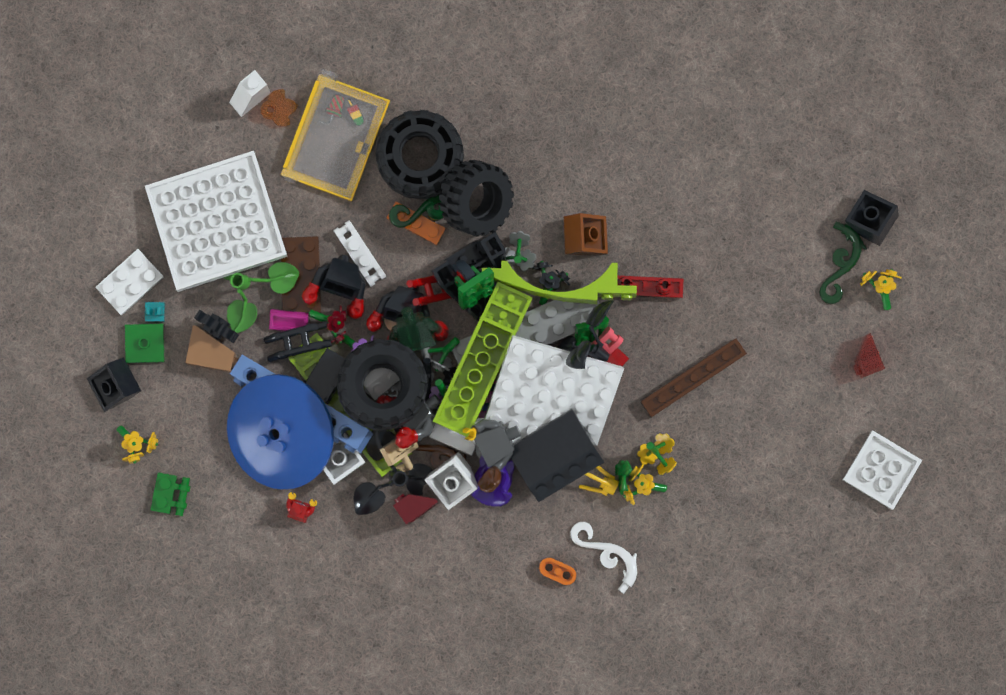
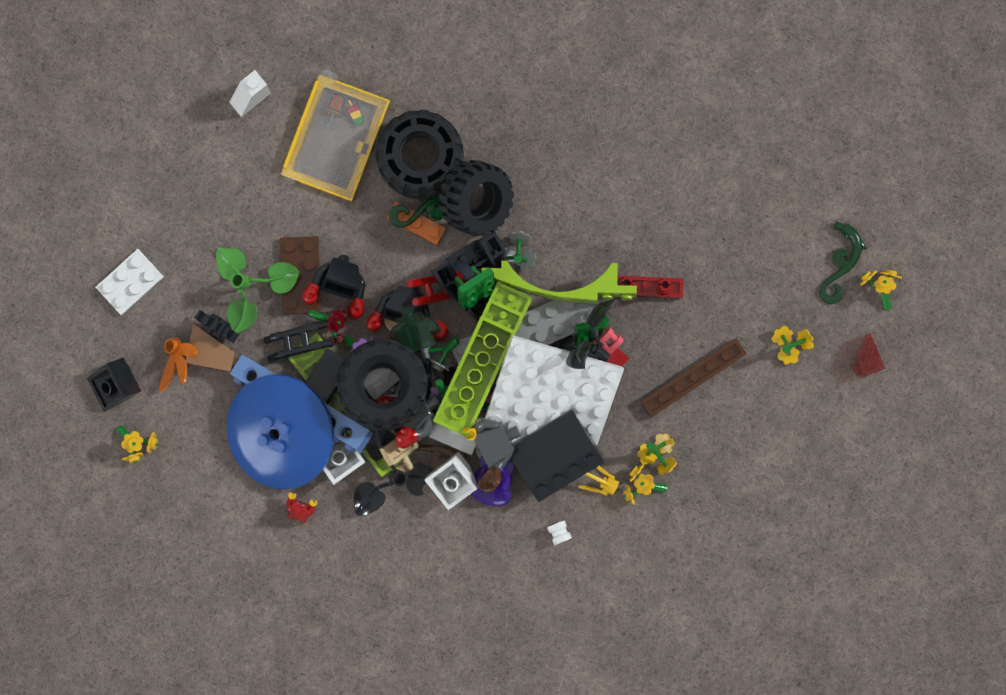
(144, 343): green plate -> none
(154, 311): teal tile -> none
(164, 494): green plate -> none
(176, 360): none -> orange plant
(215, 221): white plate -> none
(281, 107): clear orange plate -> none
(287, 320): dark pink tile -> none
(359, 253): white plate -> none
(413, 506): dark red slope -> none
(550, 280): black plant -> none
(557, 572): orange plate -> none
(559, 532): none -> white wheel
(585, 234): dark orange slope -> none
(622, 470): green plate -> none
(630, 561): white plant -> none
(788, 353): none -> yellow plant
(872, 217): black slope -> none
(882, 470): white plate -> none

